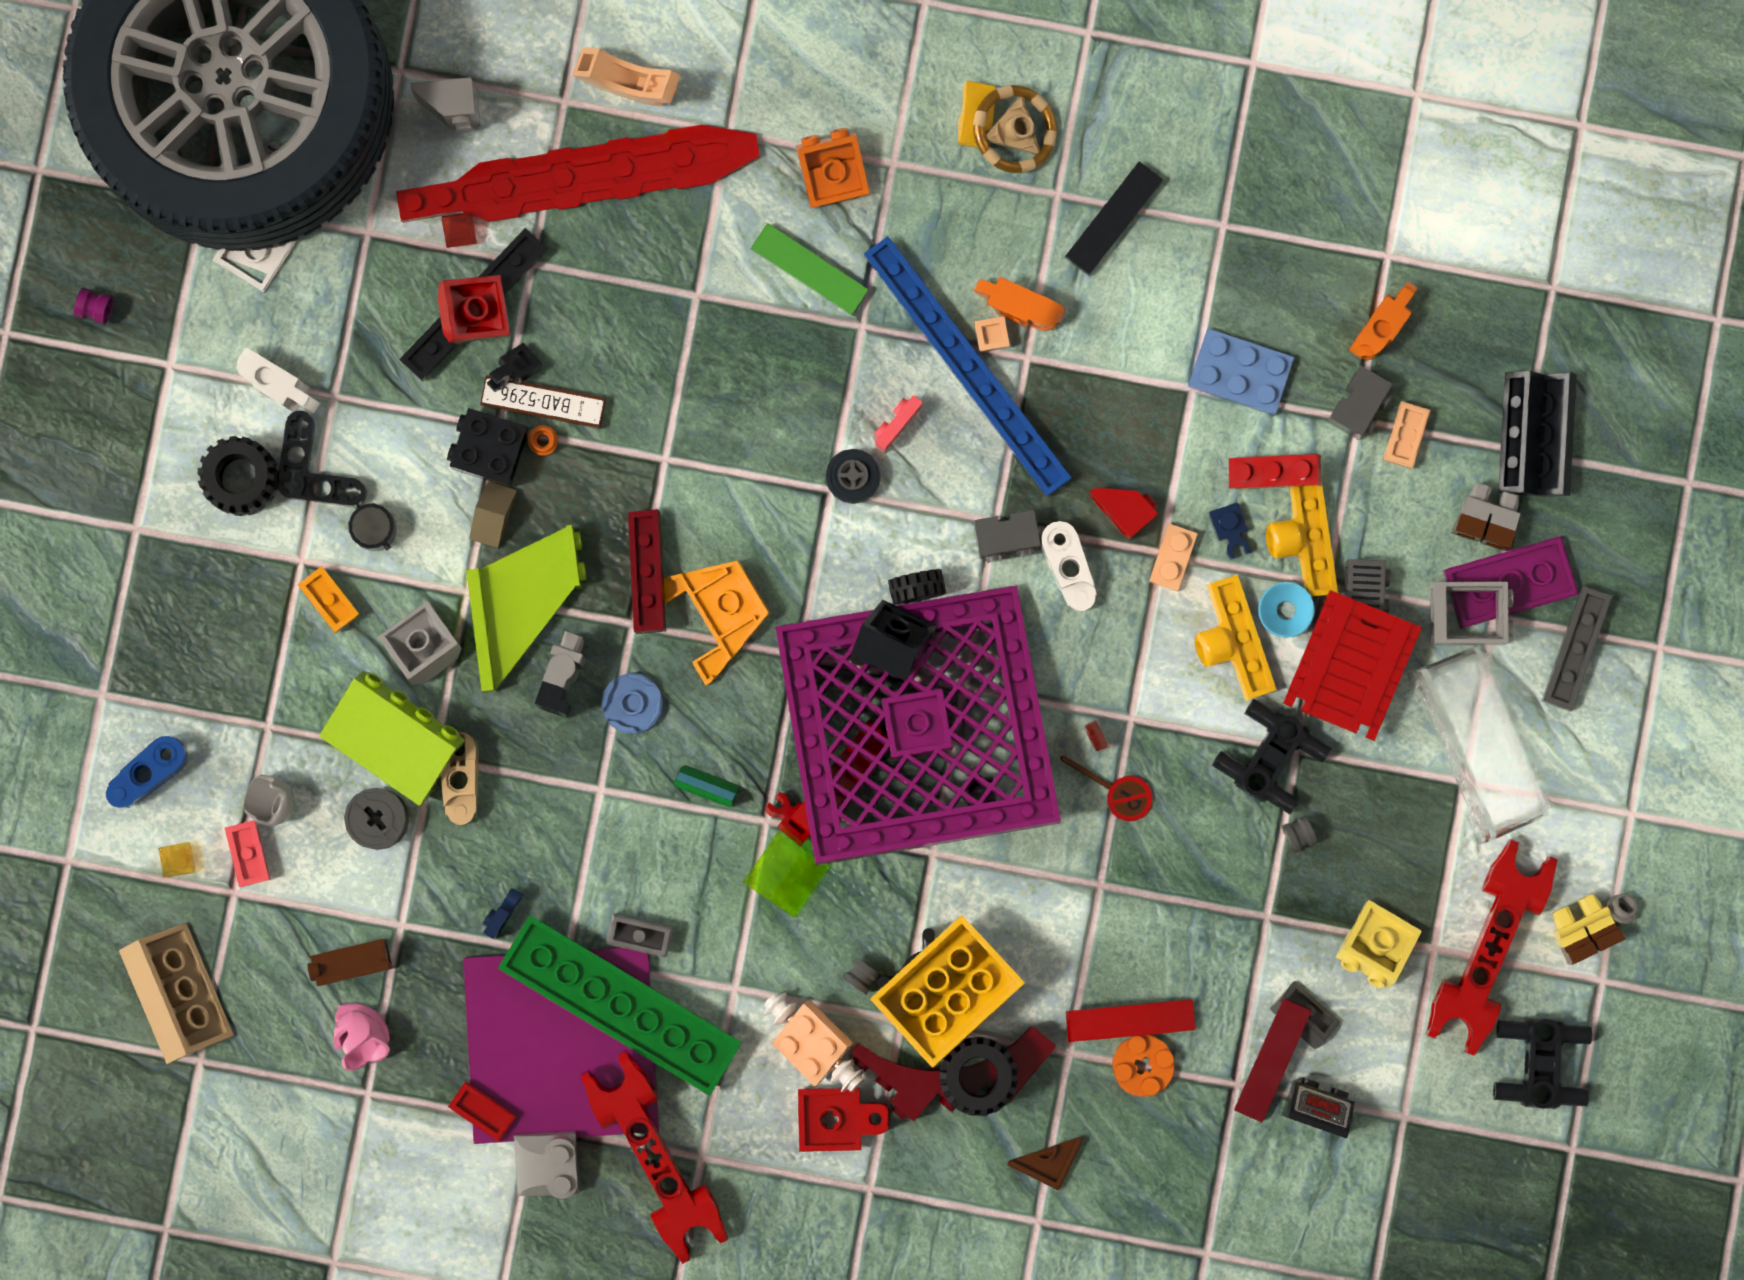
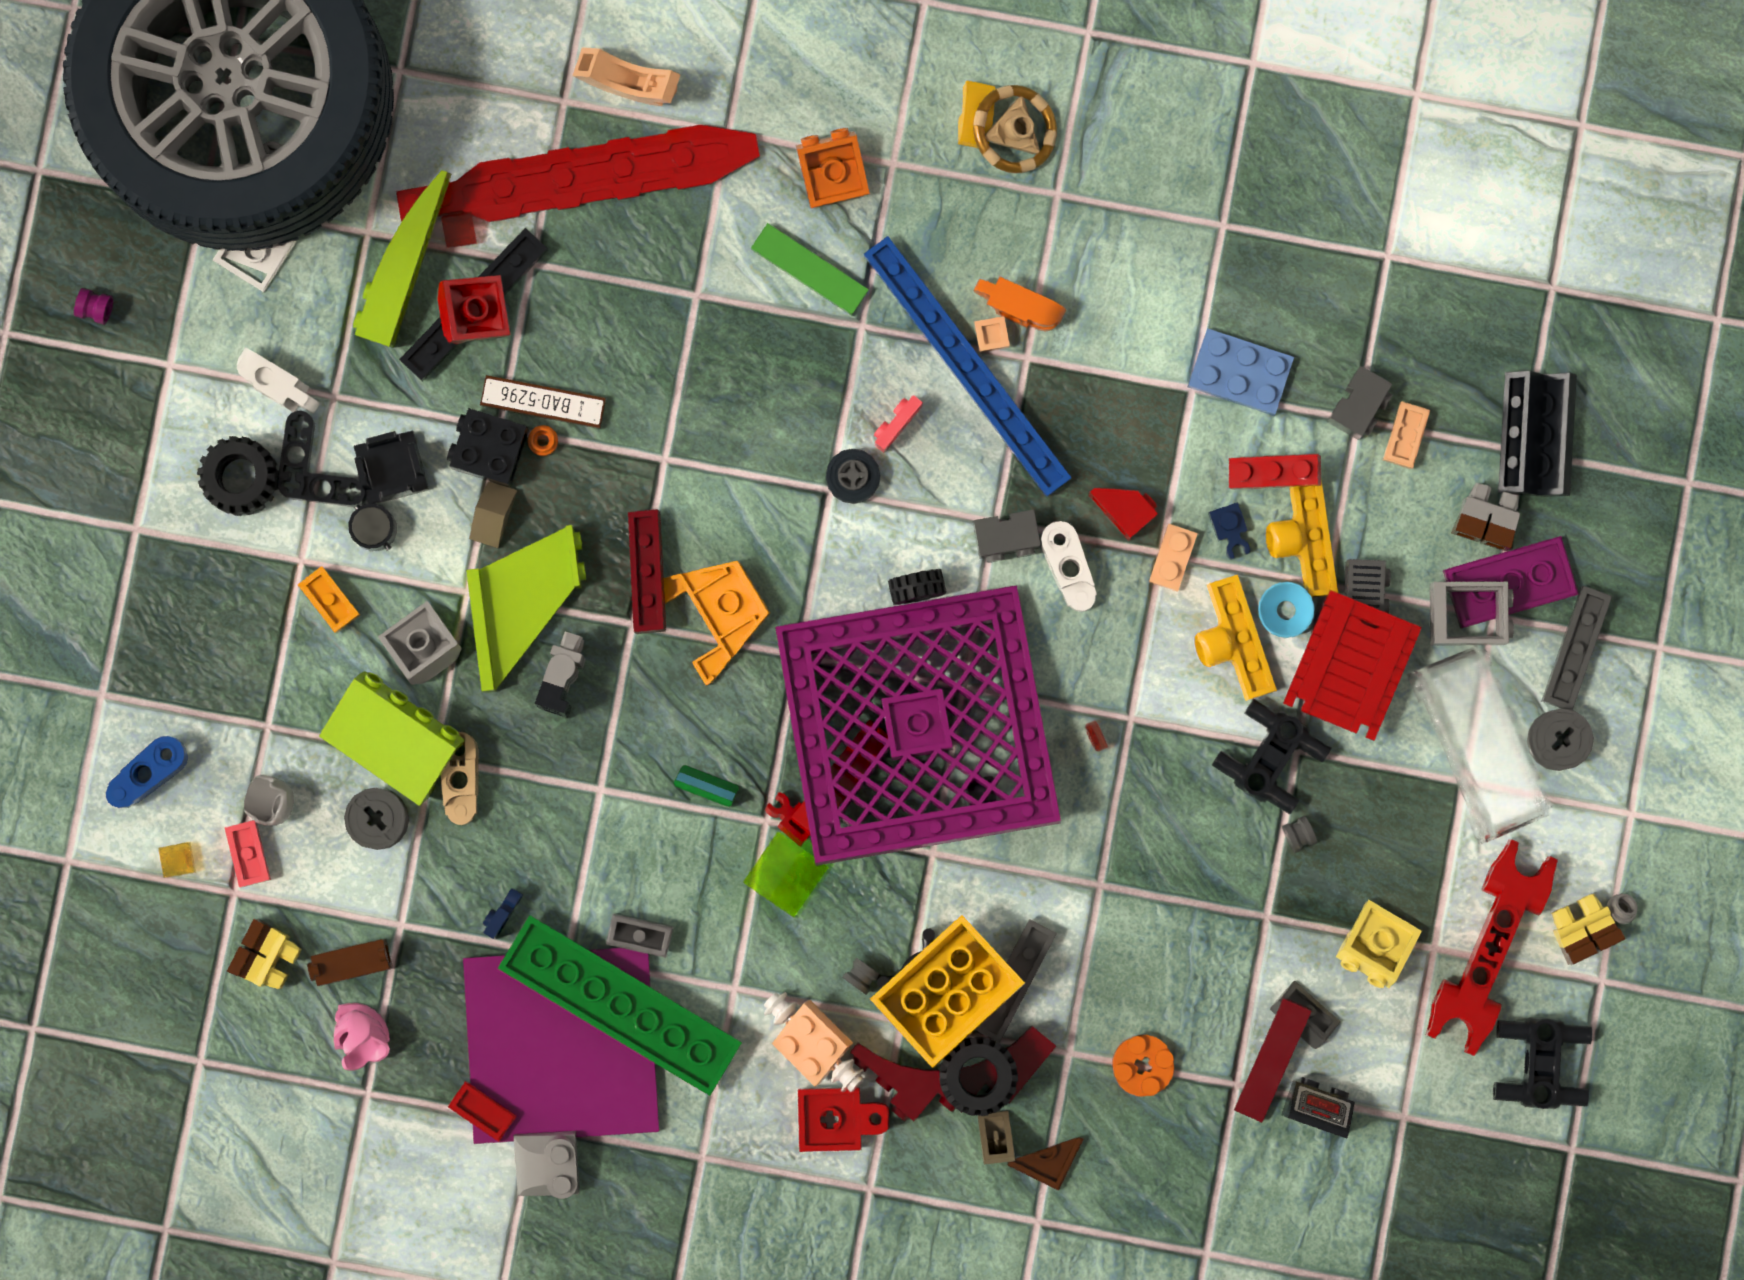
(176, 992): tan slope -> none
(262, 969): none -> light yellow hips
(390, 467): none -> black panel
(399, 268): none -> lime slope
(450, 101): light grey slope -> none
(516, 365): black plate -> none
(632, 703): medium blue tile -> none
(680, 1206): red piece -> none
(893, 640): black slope -> none
(996, 1138): none -> dark tan slope
(1025, 962): none -> dark grey plate
(1113, 218): black tile -> none
(1127, 797): piece -> none
(1130, 1020): red slope -> none
(1383, 324): orange piece -> none
(1542, 737): none -> dark grey piece

